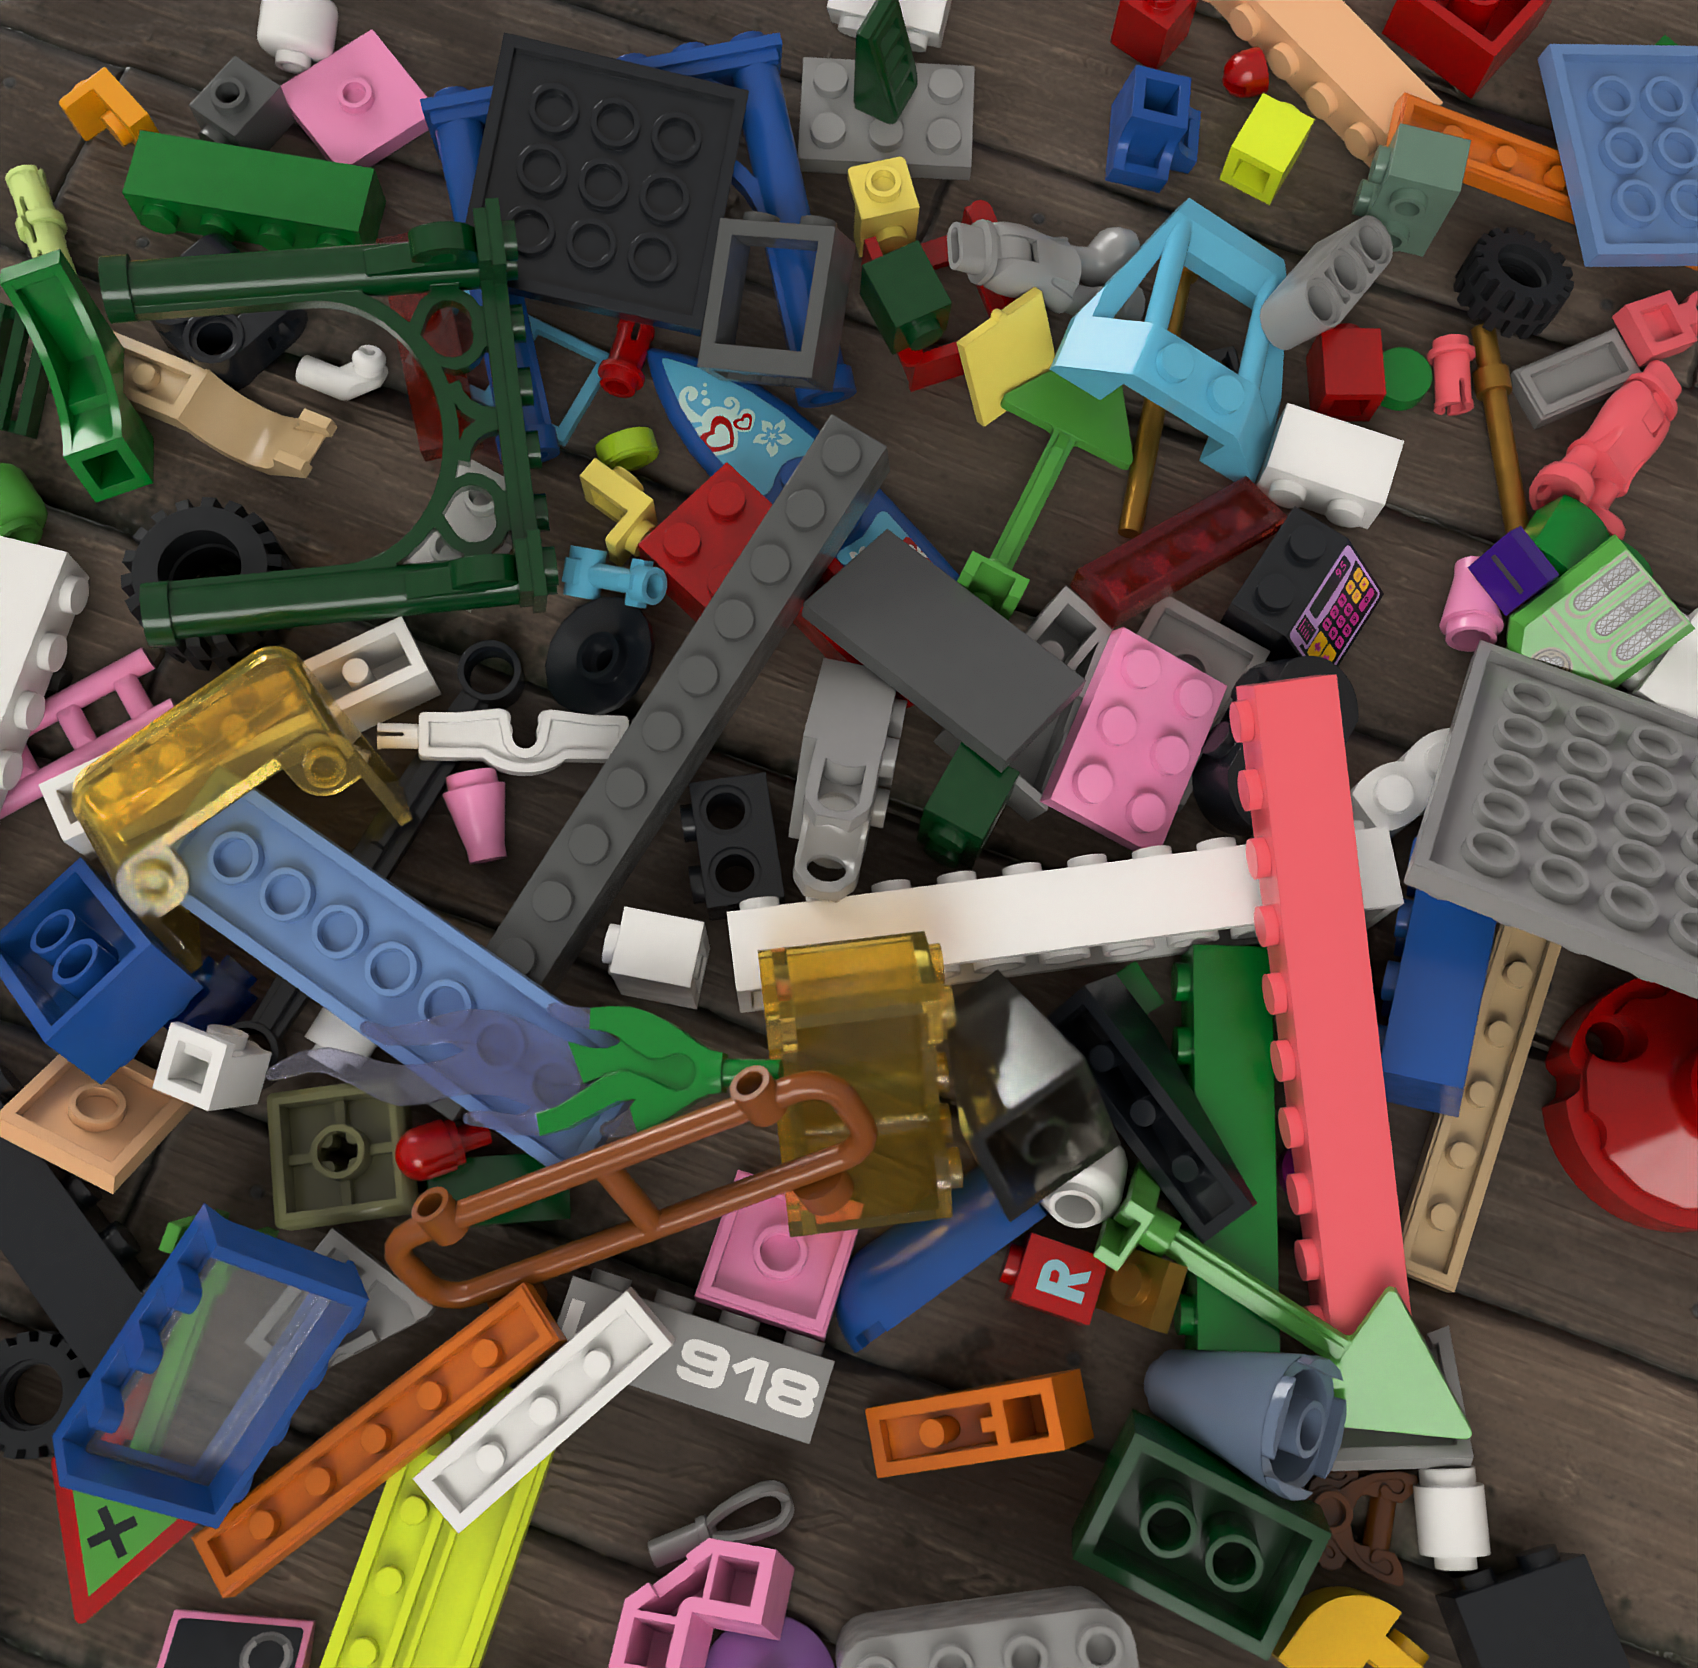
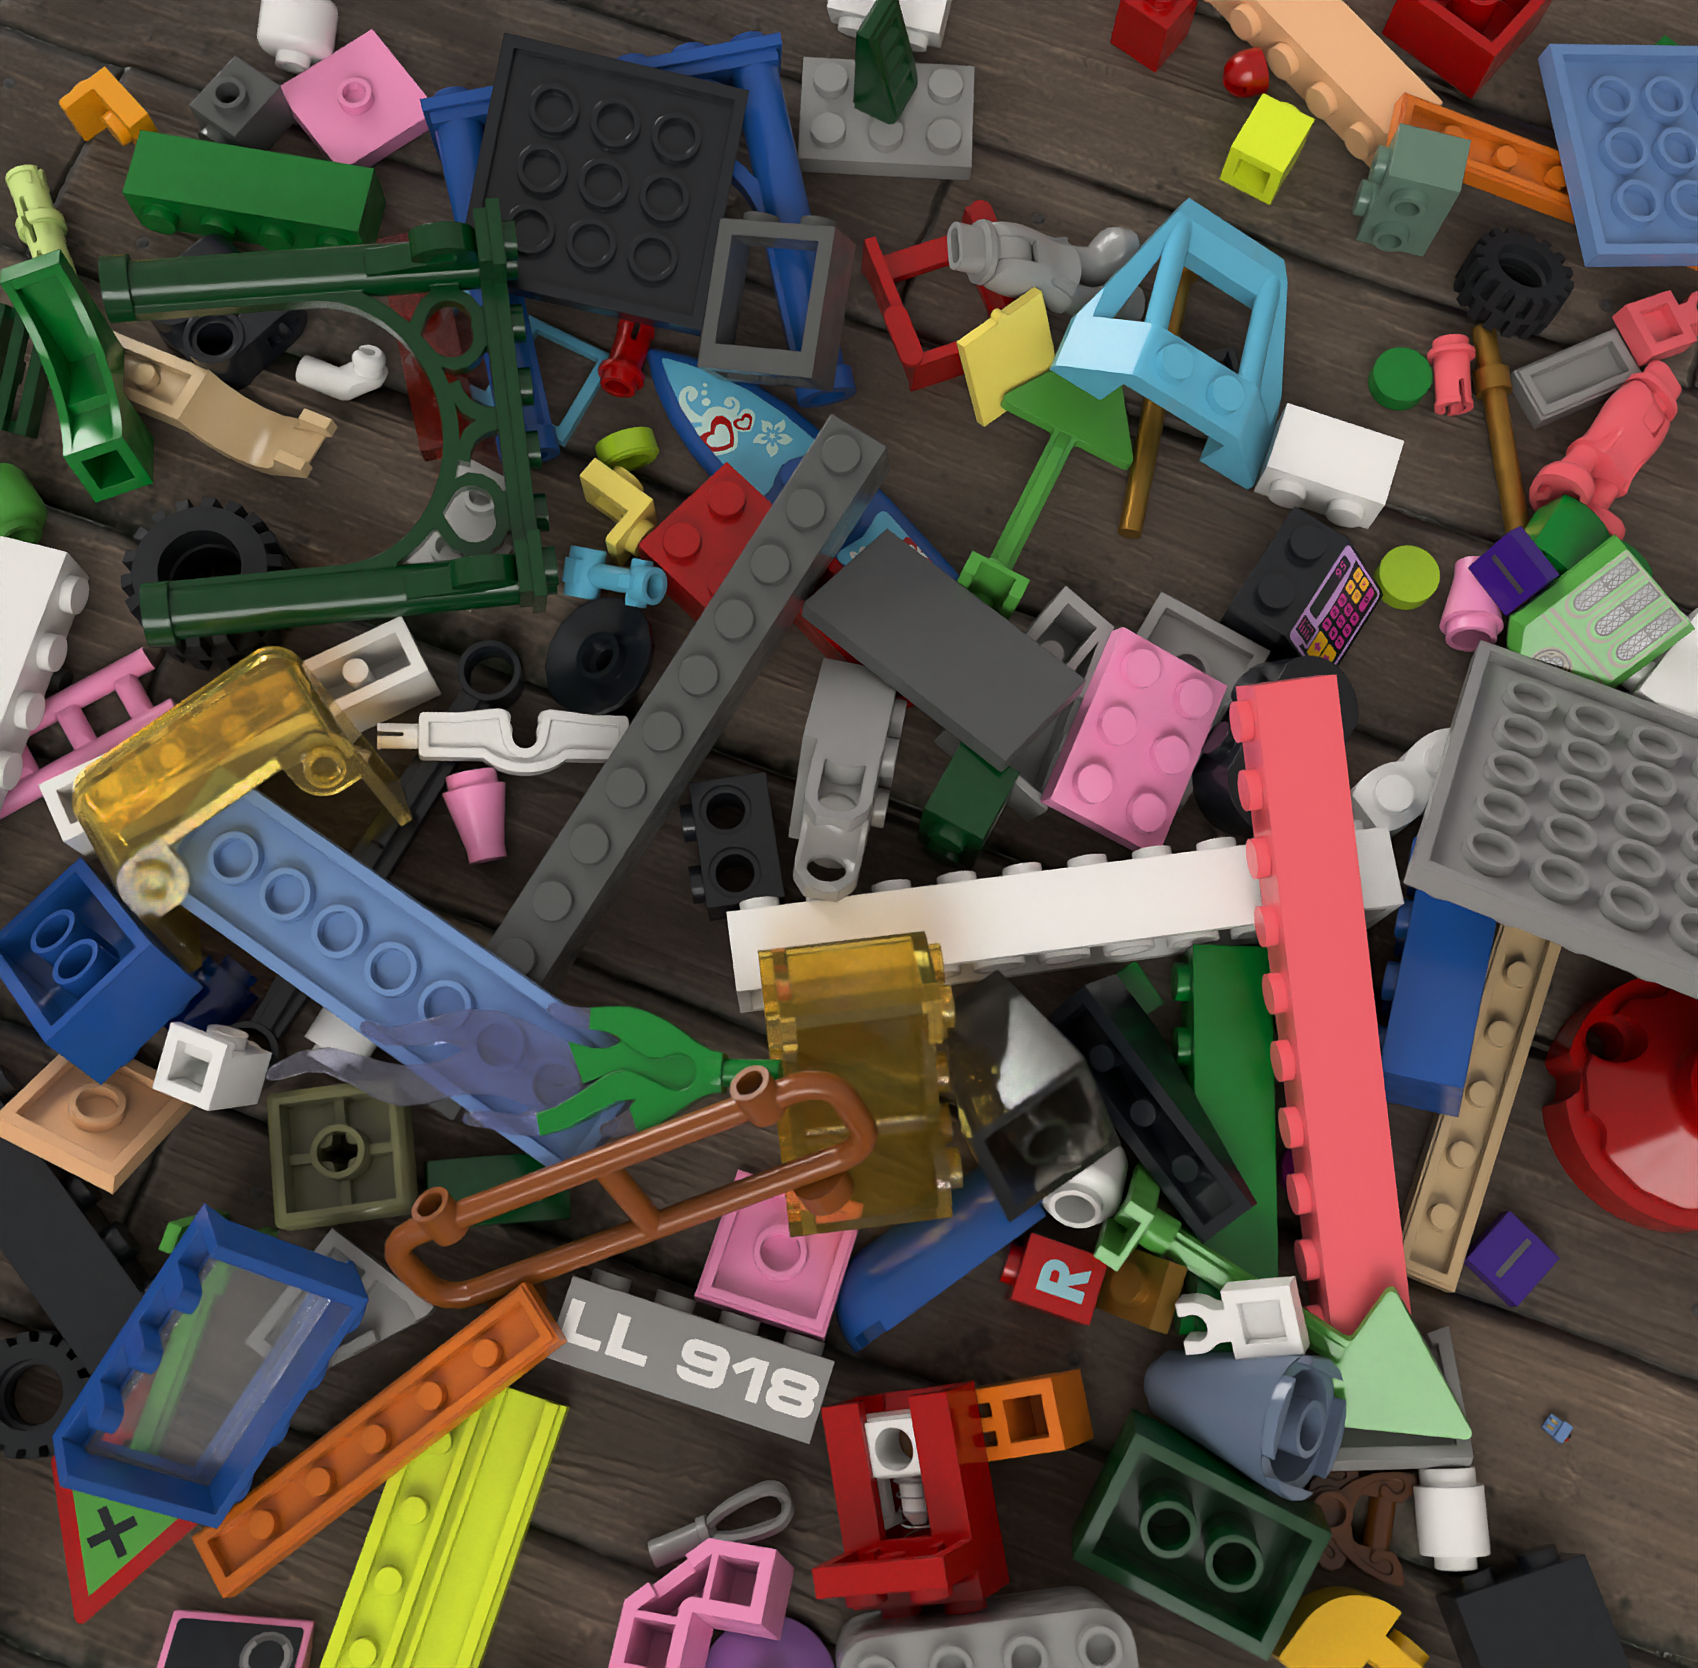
(437, 1148): red cylinder -> none
(544, 1409): white plate -> none
(657, 957): white brick -> none
(882, 1491): none -> red brick
(884, 204): light yellow bracket -> none
(905, 298): dark green brick -> none
(1152, 130): blue brick -> none
(1177, 552): clear red plate -> none
(1254, 1316): none -> white plate
(1326, 283): light grey beam -> none
(1346, 372): red brick -> none
(1407, 577): none -> lime tile
(1510, 1258): none -> dark purple tile
(1557, 1429): none -> medium blue piece

